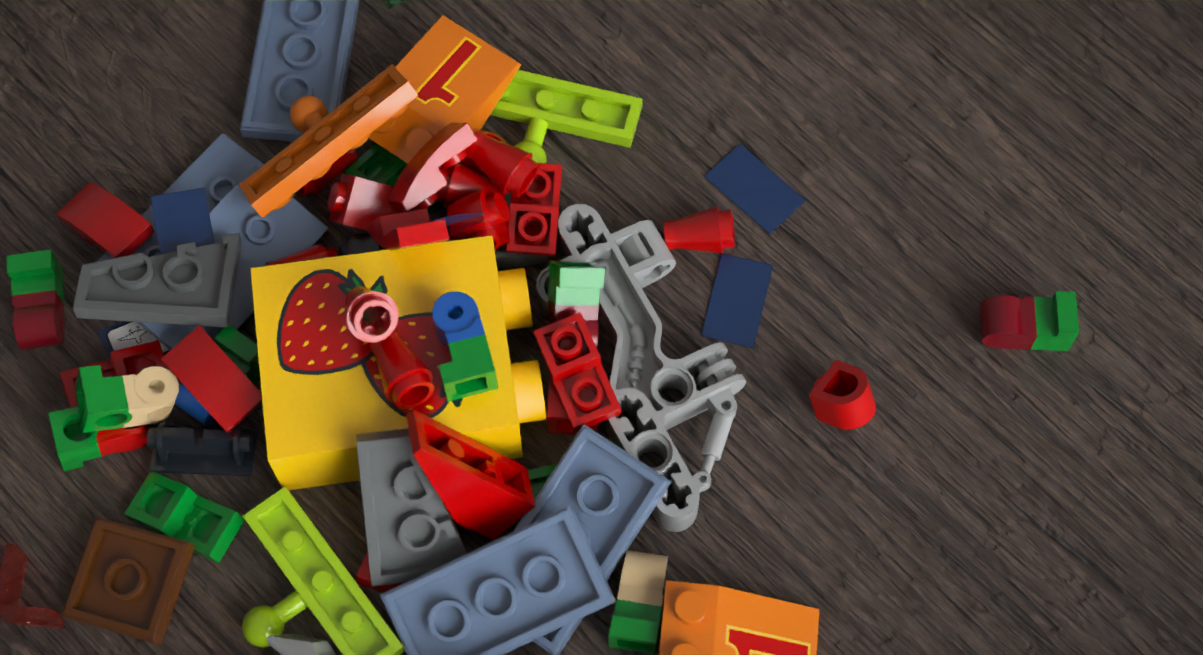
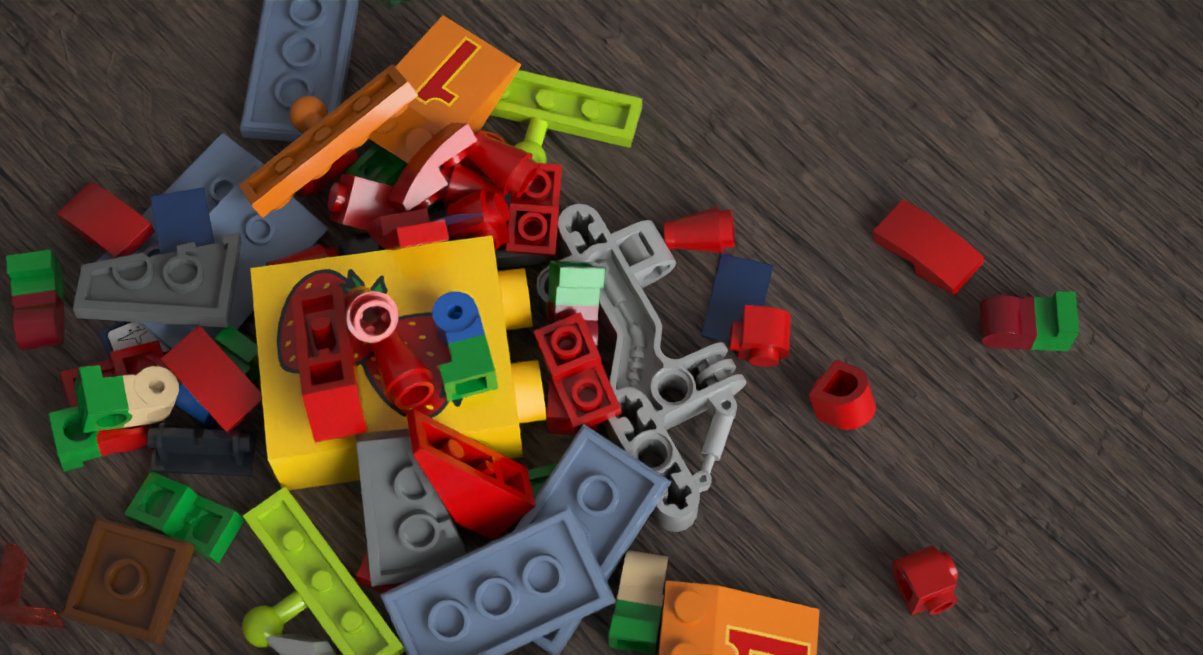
(327, 365): none -> red slope
(755, 188): dark blue sticker -> none
(761, 335): none -> red plate
(926, 580): none -> red plate
(930, 245): none -> red slope

